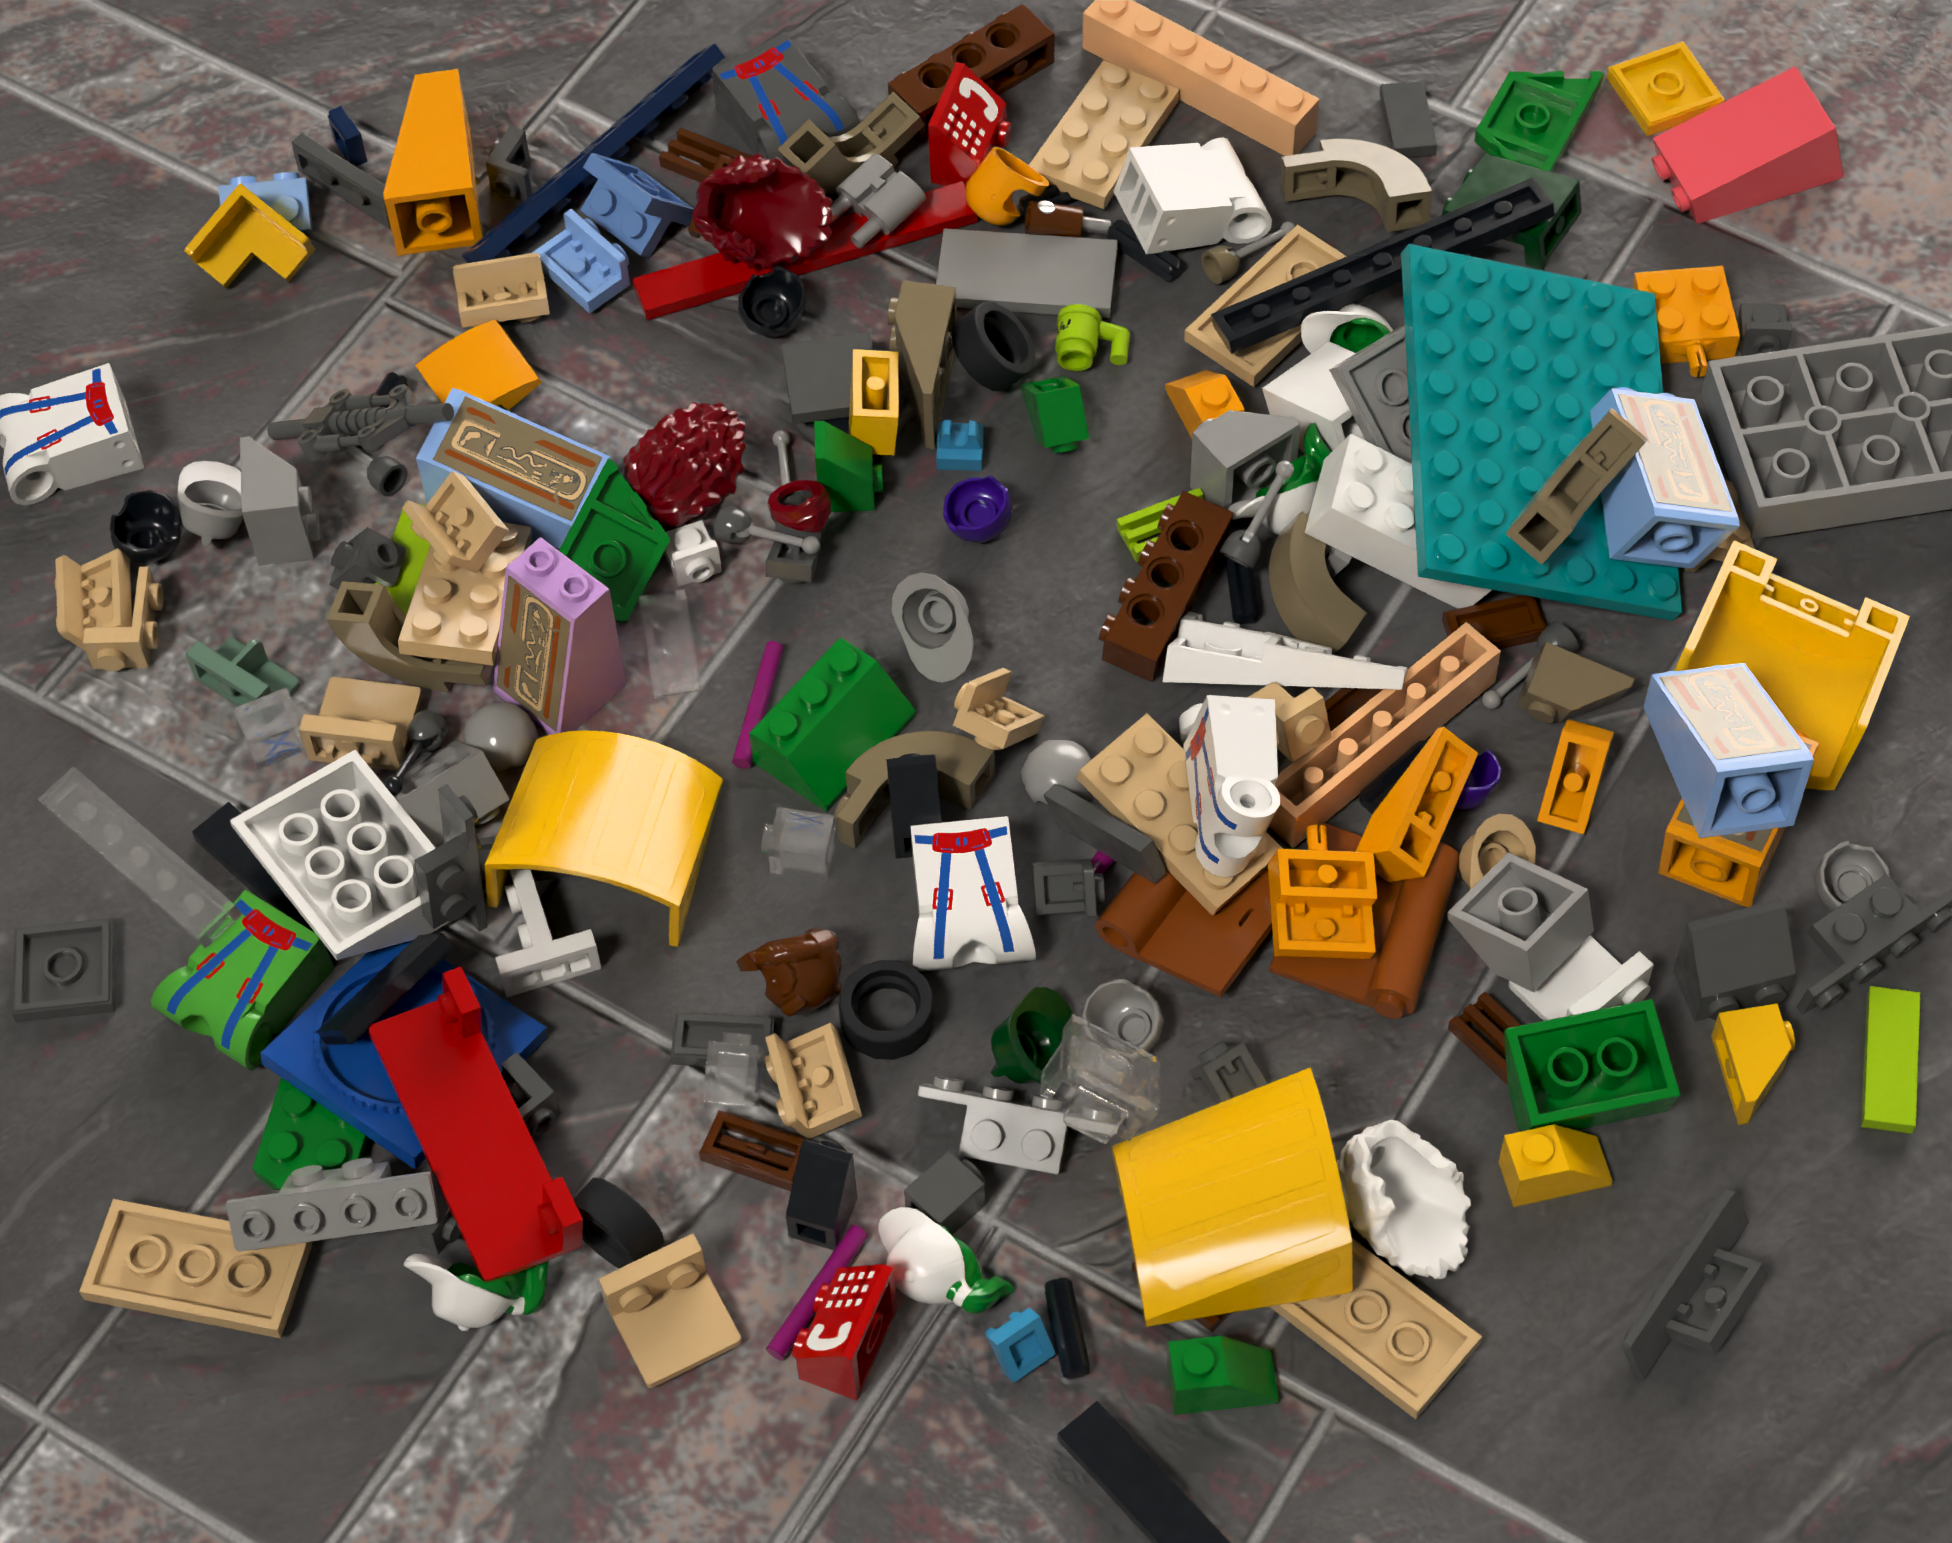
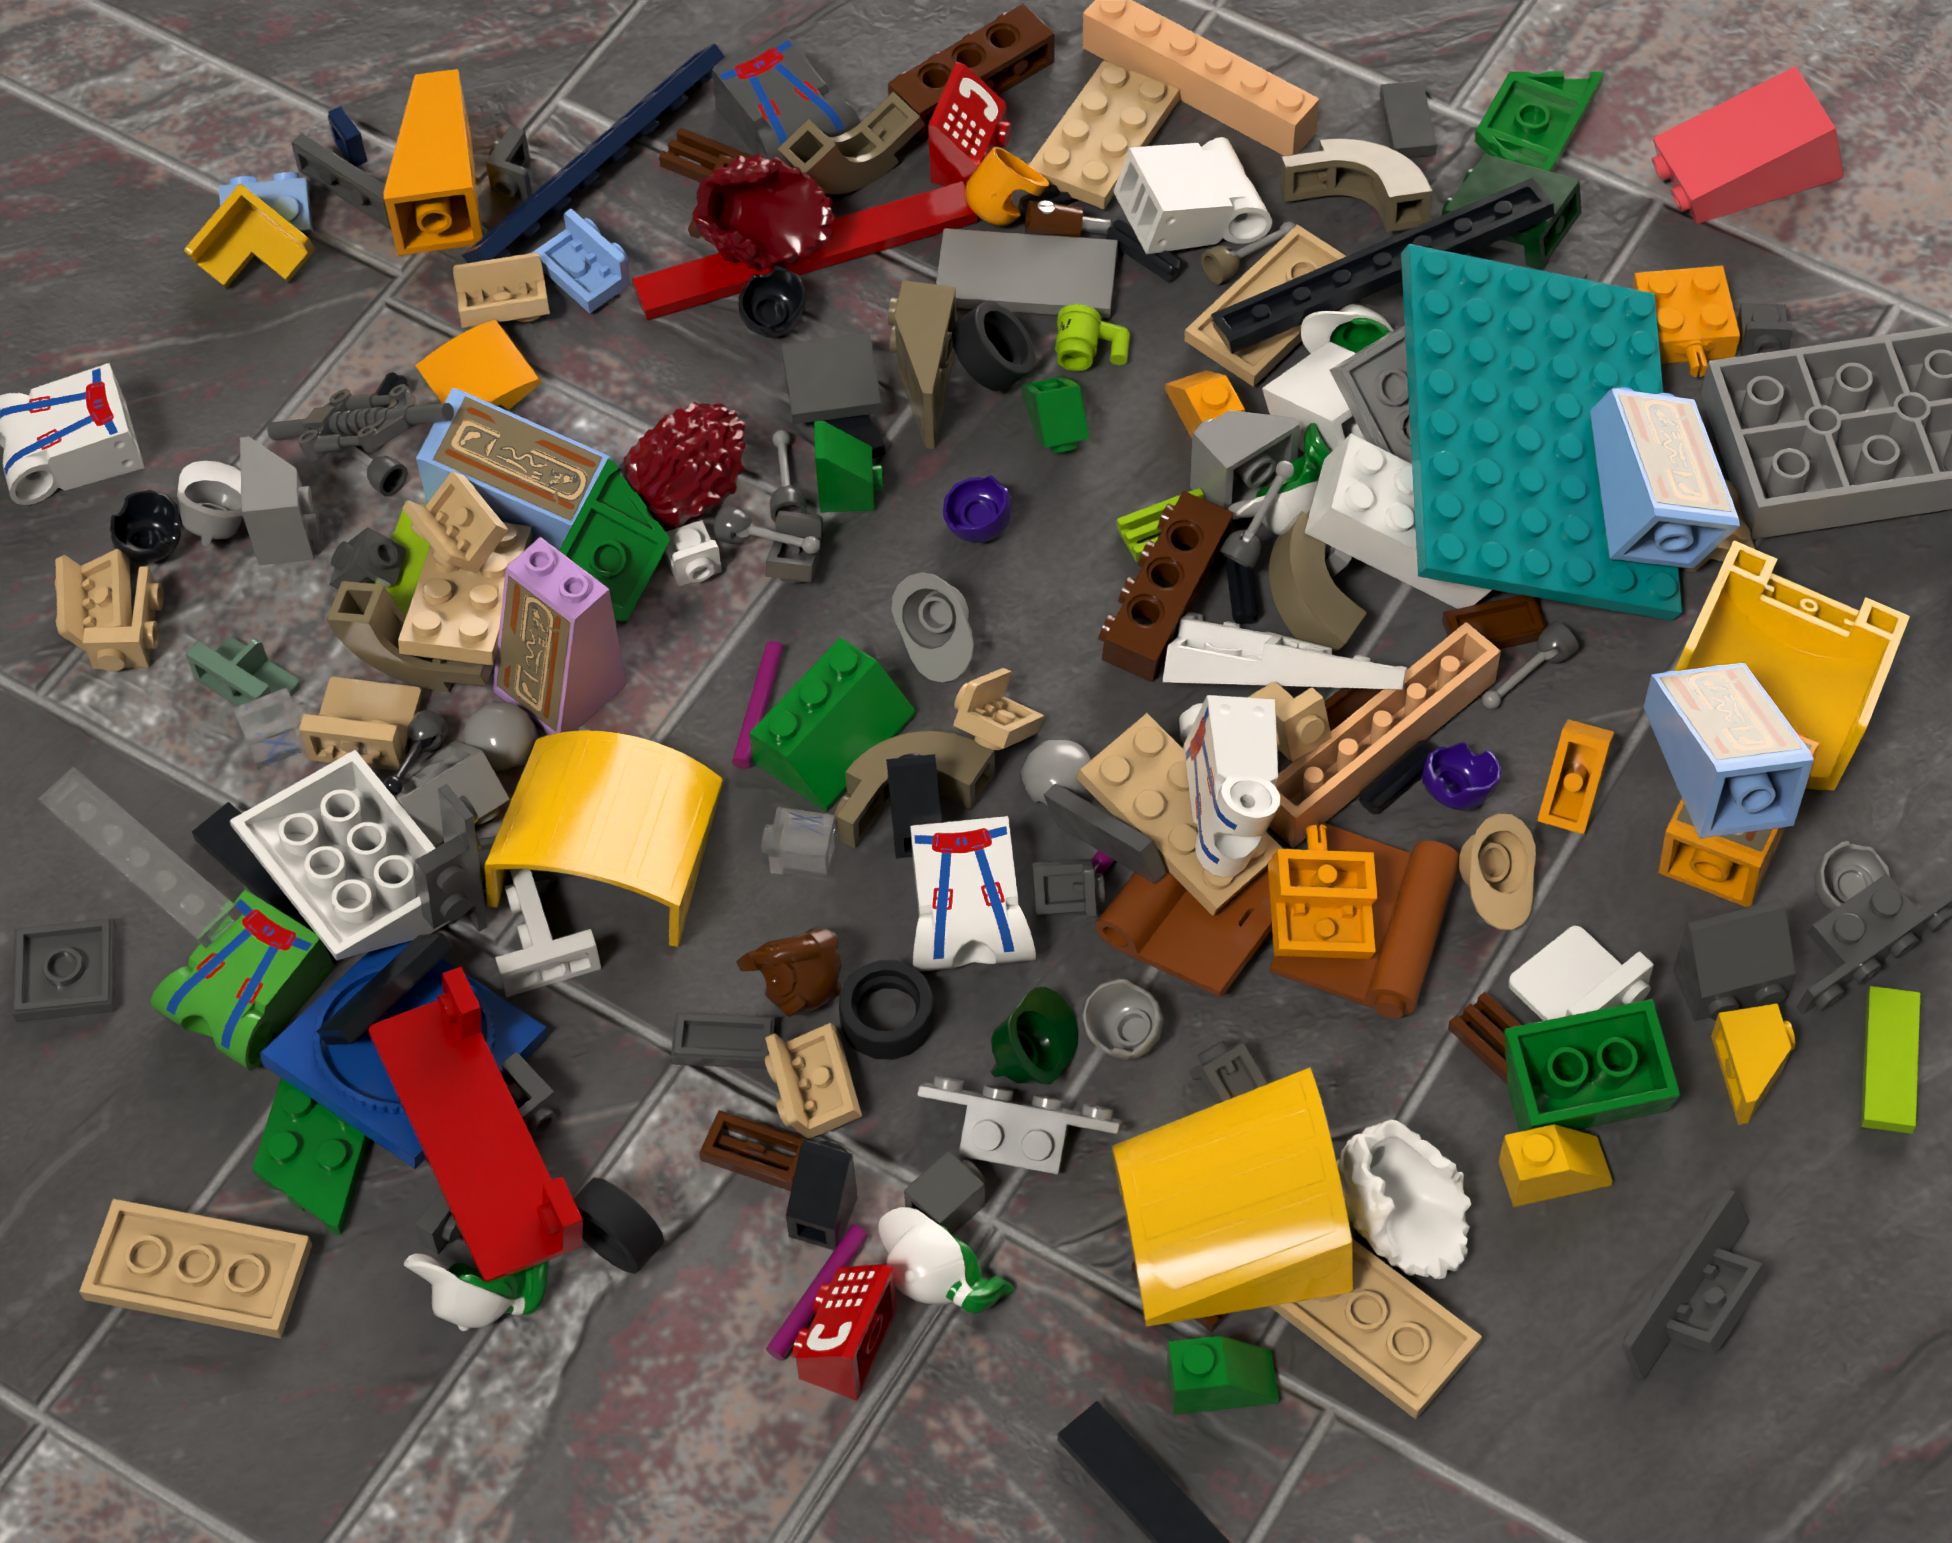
(333, 1205): light grey bracket -> none
(632, 204): medium blue bracket -> none
(669, 643): clear slope -> none
(669, 1311): tan bracket -> none
(734, 1071): clear brick -> none
(808, 516): dark red piece -> none
(874, 399): yellow slope -> none
(879, 195): light grey piece -> none
(960, 446): dark azure tile -> none
(1020, 1344): dark azure tile -> none
(1067, 1328): black axle -> none
(1112, 1077): clear panel -> none
(1418, 808): light orange slope -> none
(1523, 920): light grey slope -> none
(1568, 685): dark tan slope -> none
(1575, 485): dark tan arch -> none
(1664, 88): yellow tile -> none

